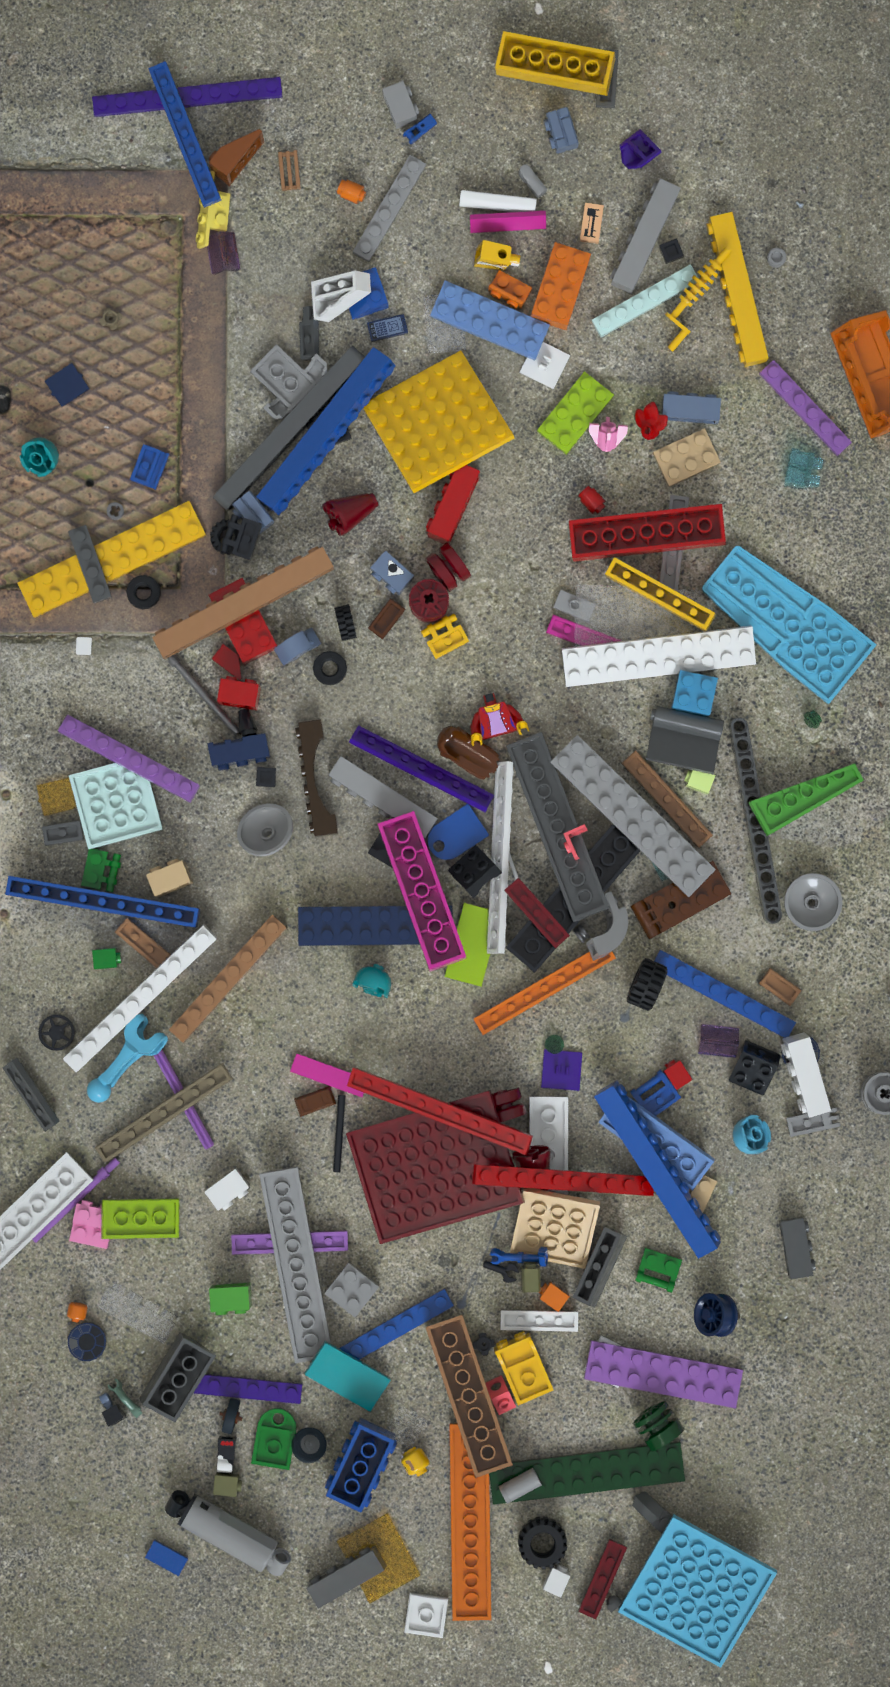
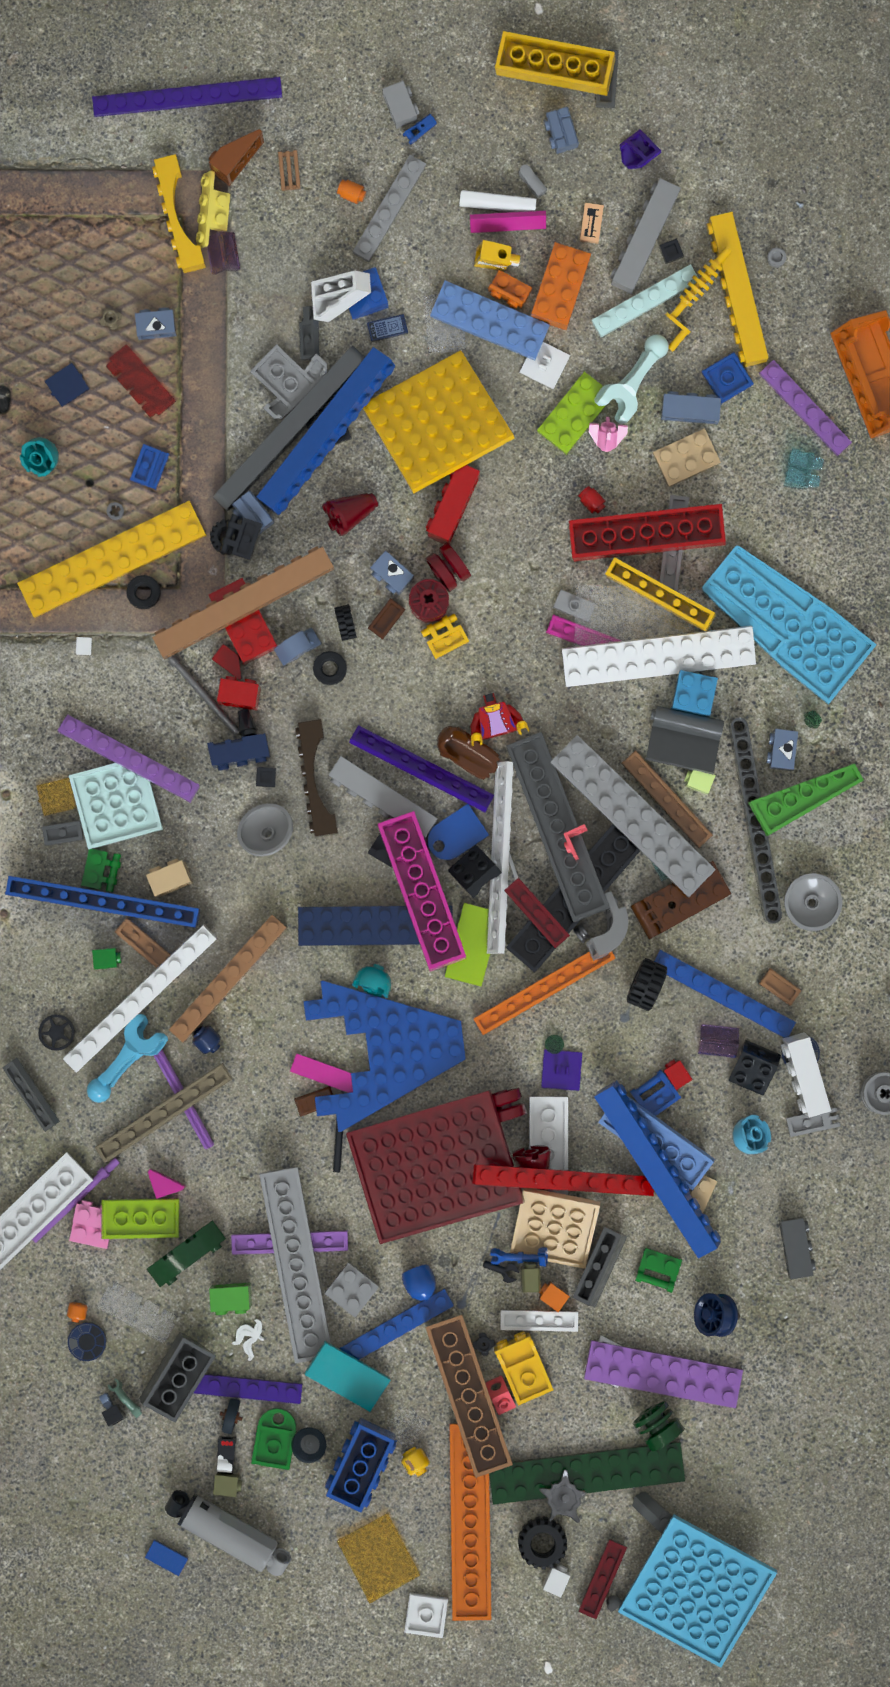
(90, 564): dark grey plate -> none
(145, 384): none -> clear red windscreen
(155, 324): none -> sand blue brick
(163, 1184): none -> dark pink slope
(169, 172): none -> yellow arch
(185, 134): blue plate -> none
(186, 1253): none -> dark green brick
(206, 1039): none -> dark blue head
(227, 1189): white brick -> none
(247, 1330): none -> white piece
(346, 1576): dark grey brick -> none
(402, 1045): none -> blue wing
(419, 1282): none -> blue piece
(440, 1110): red plate -> none
(520, 1485): light grey pin -> none
(563, 1498): none -> flat silver piece
(625, 391): none -> light aqua piece
(650, 419): red plate -> none
(727, 377): none -> blue tile
(783, 749): none -> sand blue brick

